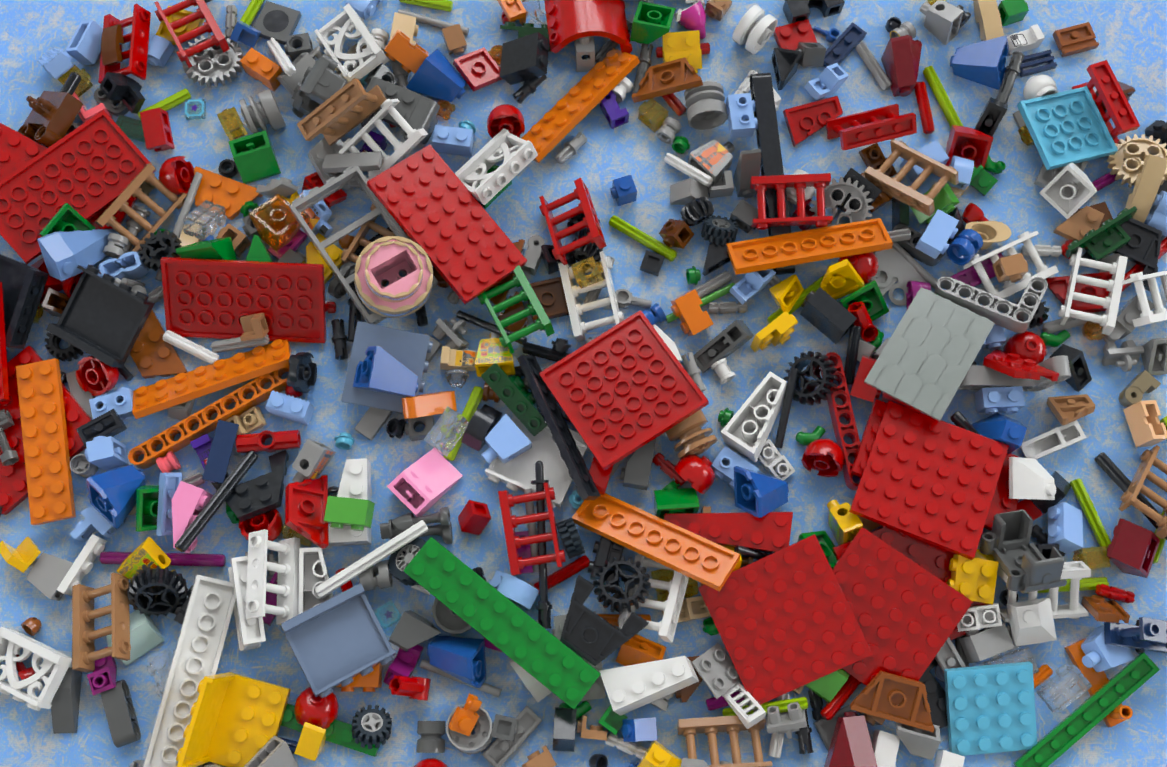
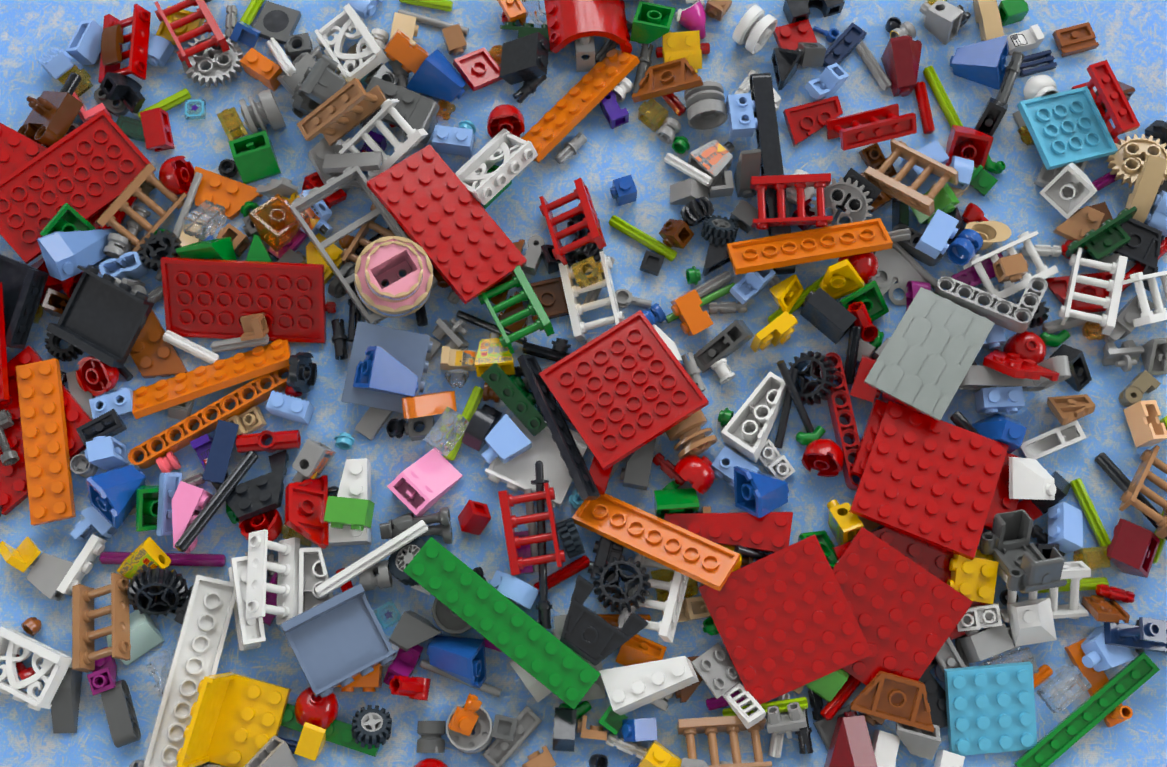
(795, 396): none -> black bar

